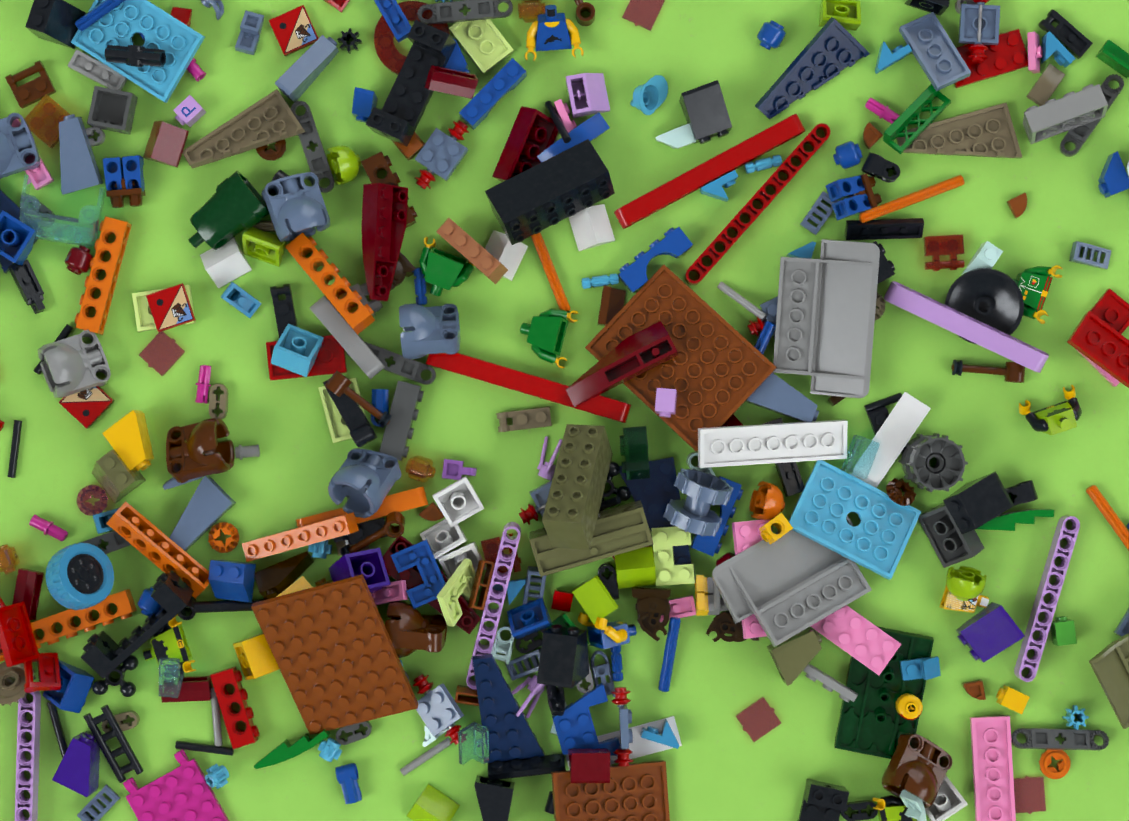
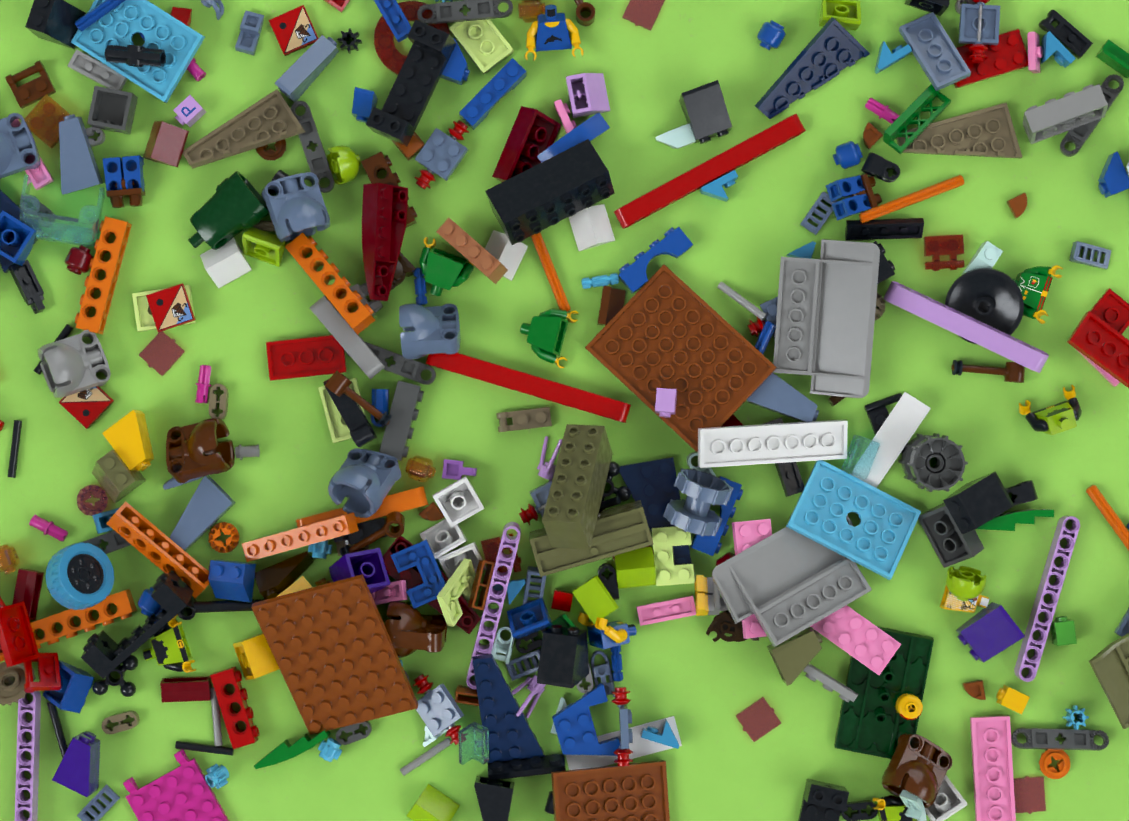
(115, 732): black bar -> none
(170, 677): clear light blue slope -> none
(241, 300): dark azure slope -> none
(283, 309): black plate -> none
(296, 350): medium azure slope -> none
(348, 778): blue piece -> none
(451, 82): dark red piece -> none
(556, 699): black hinge -> none
(557, 121): black bar -> none
(589, 765): dark red slope -> none
(627, 360): dark red wedge -> none
(635, 452): clear green brick -> none
(650, 95): medium azure piece -> none
(650, 606): dark brown piece -> none
(669, 654): blue axle -> none
(761, 195): red beam -> none
(763, 164): medium azure axle -> none
(766, 502): orange cylinder -> none
(780, 523): yellow brick -> none
(896, 494): reddish brown gear -> none
(920, 668): dark azure slope -> none
(1045, 85): dark tan slope -> none

